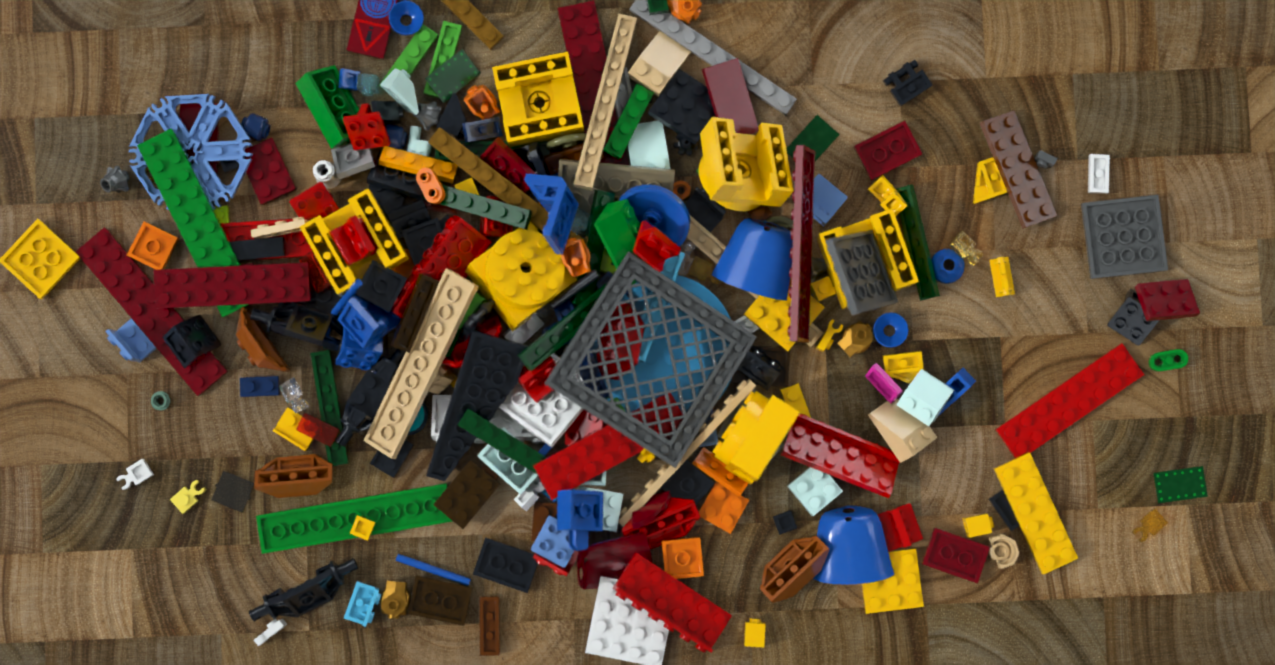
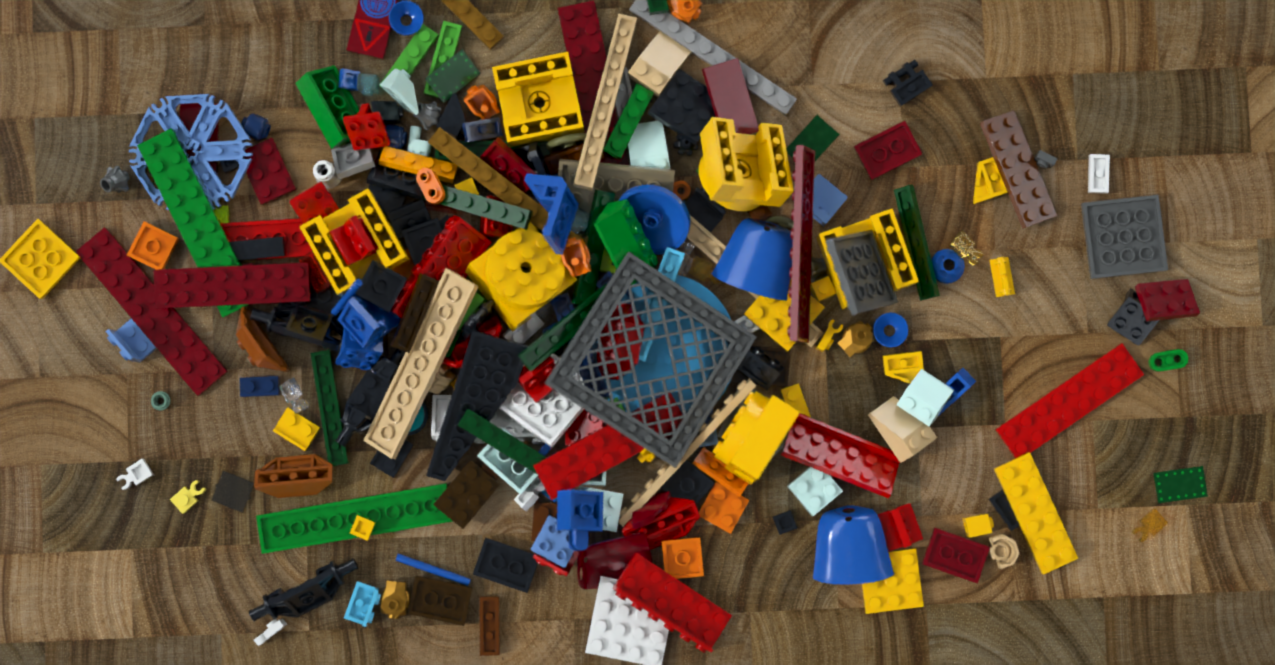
(191, 340): black bracket -> none
(280, 228): tan plate -> none
(317, 429): clear red plate -> none
(574, 289): black piece -> none
(654, 246): red bracket -> none
(754, 633): yellow brick -> none
(793, 568): dark orange wedge -> none
(883, 383): dark pink plate -> none
(887, 195): yellow slope -> none

